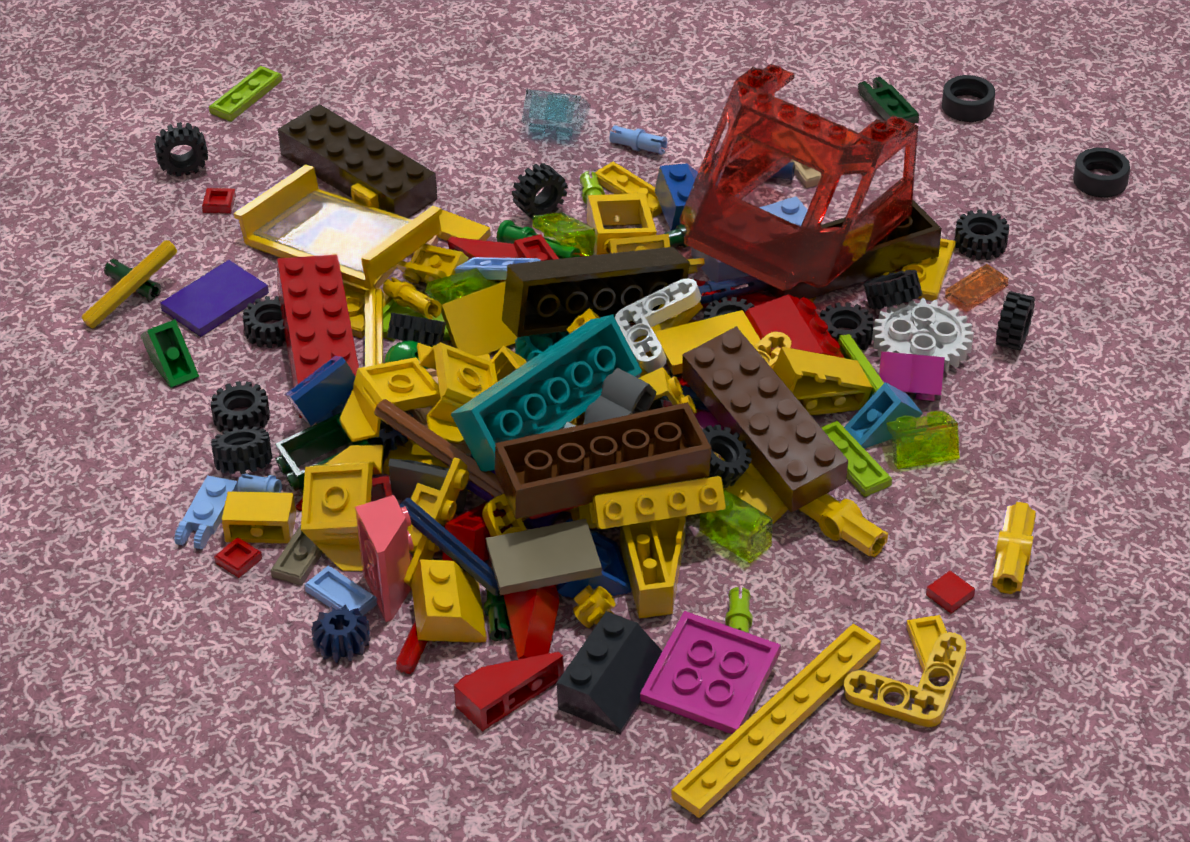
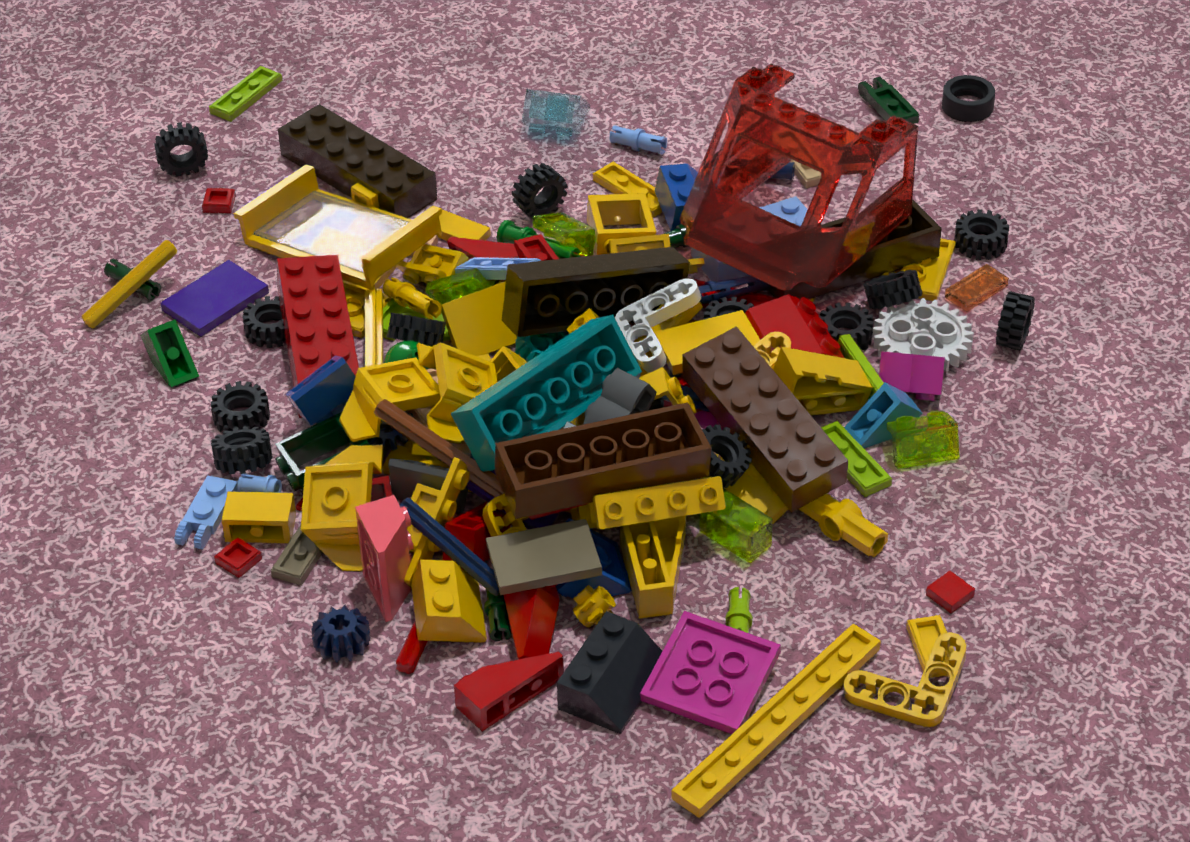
(337, 590): light blue tile -> none
(590, 185): lime pin -> none
(1014, 548): yellow piece -> none
(1101, 185): black tyre -> none

